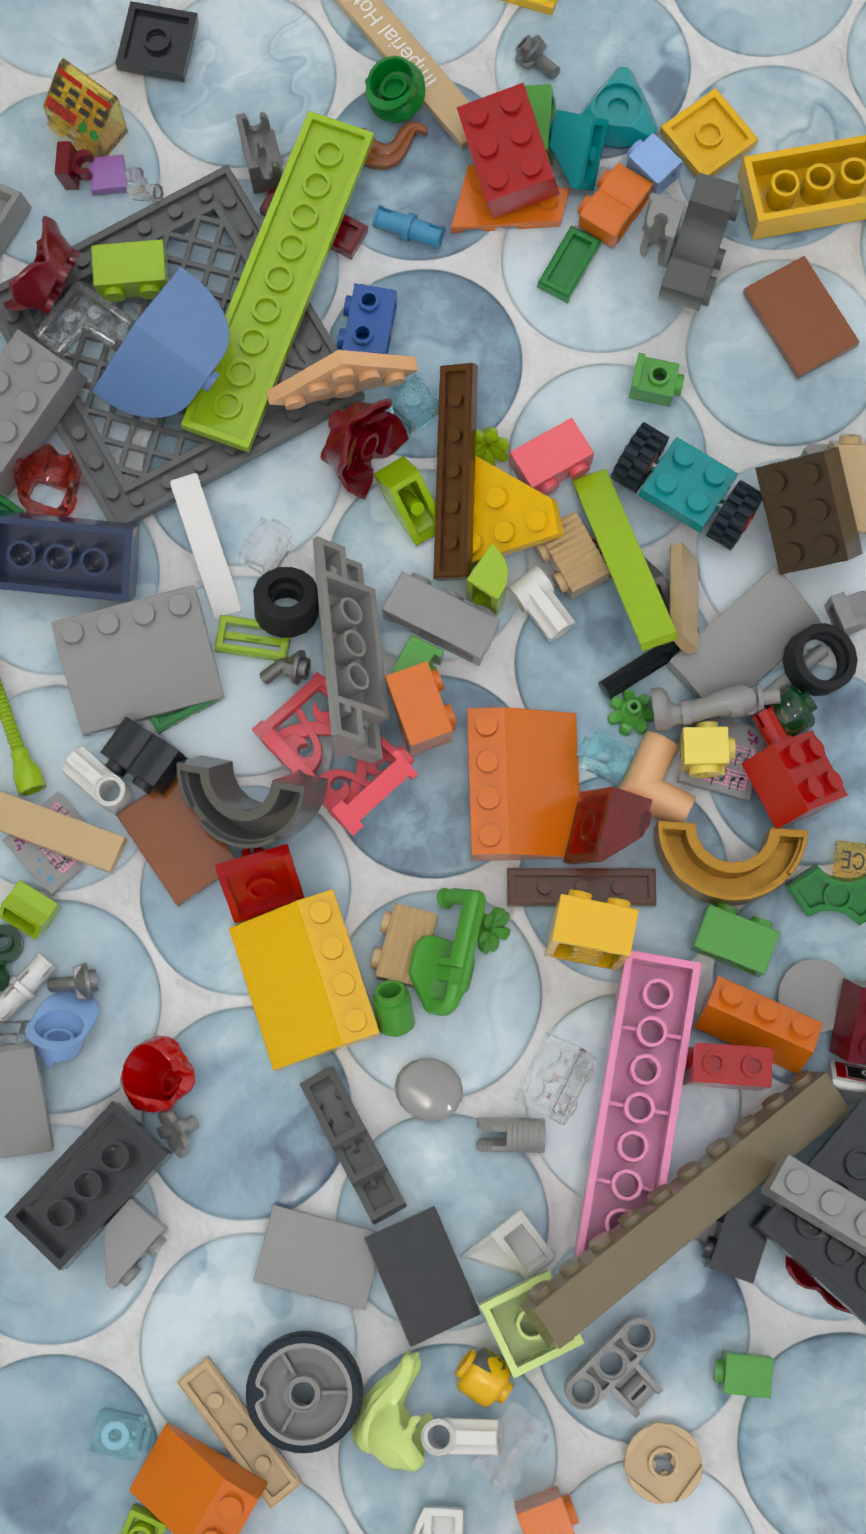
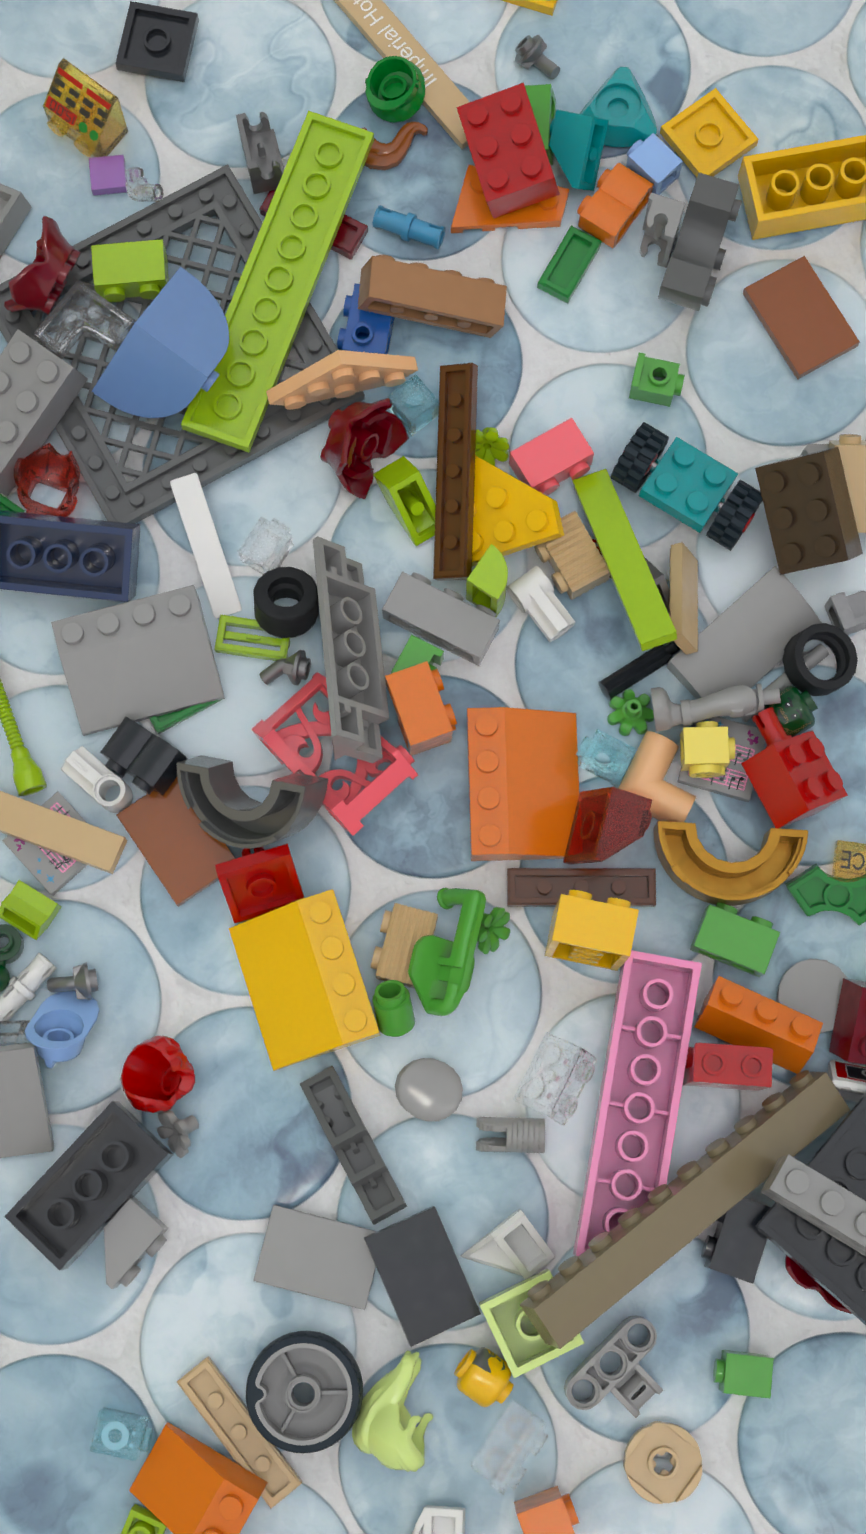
(69, 163): dark red tile -> none
(432, 296): none -> medium nougat brick
(466, 1436): white piece -> none

